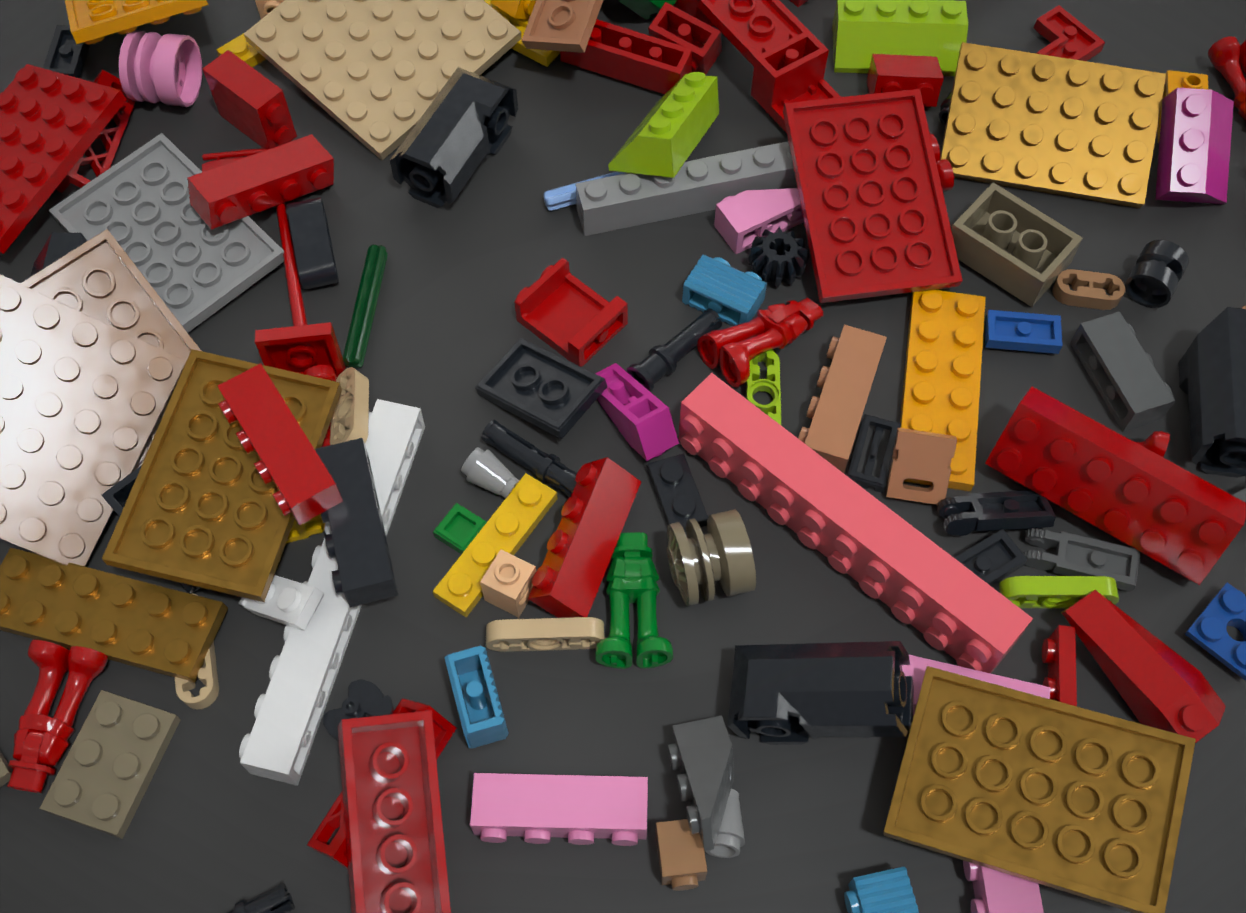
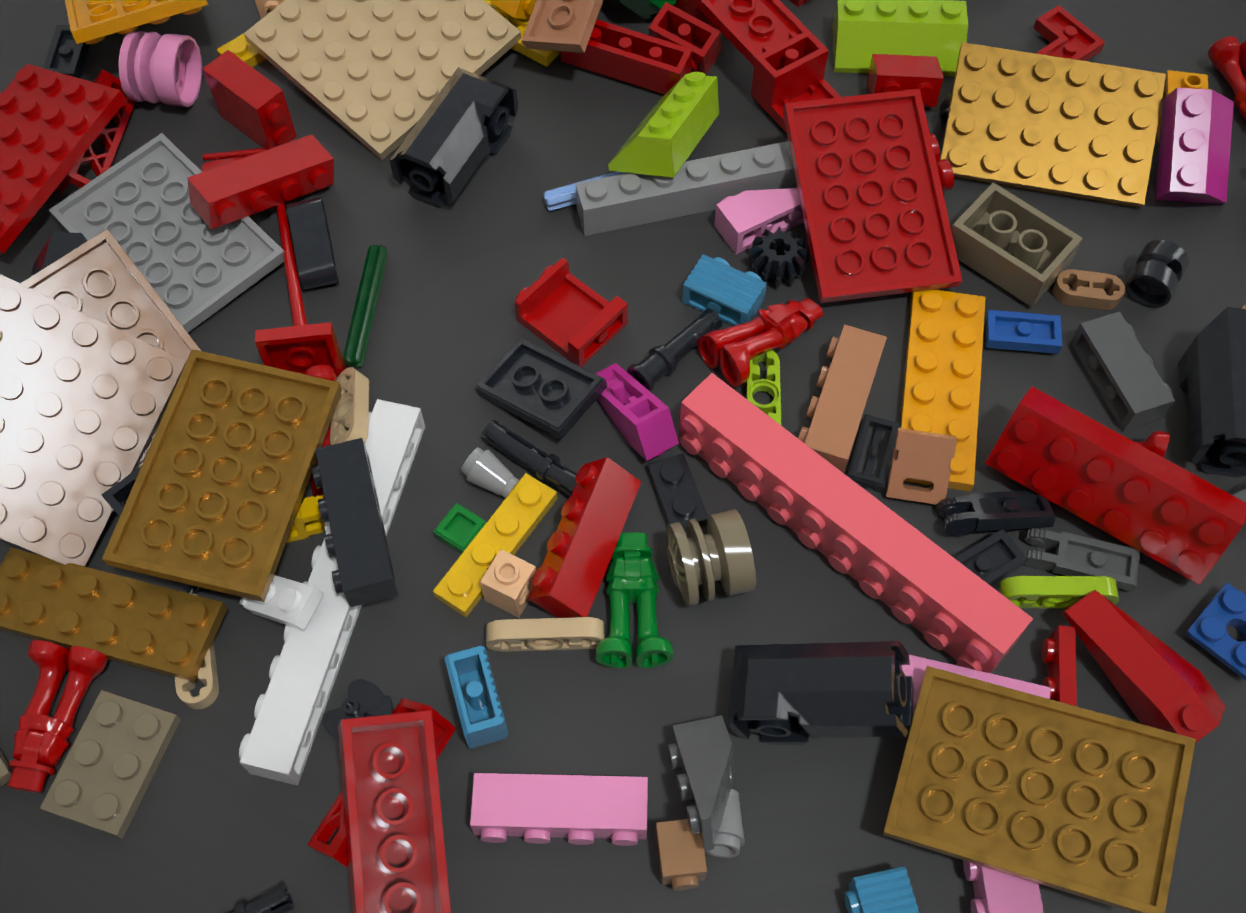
(280, 444): red brick -> none

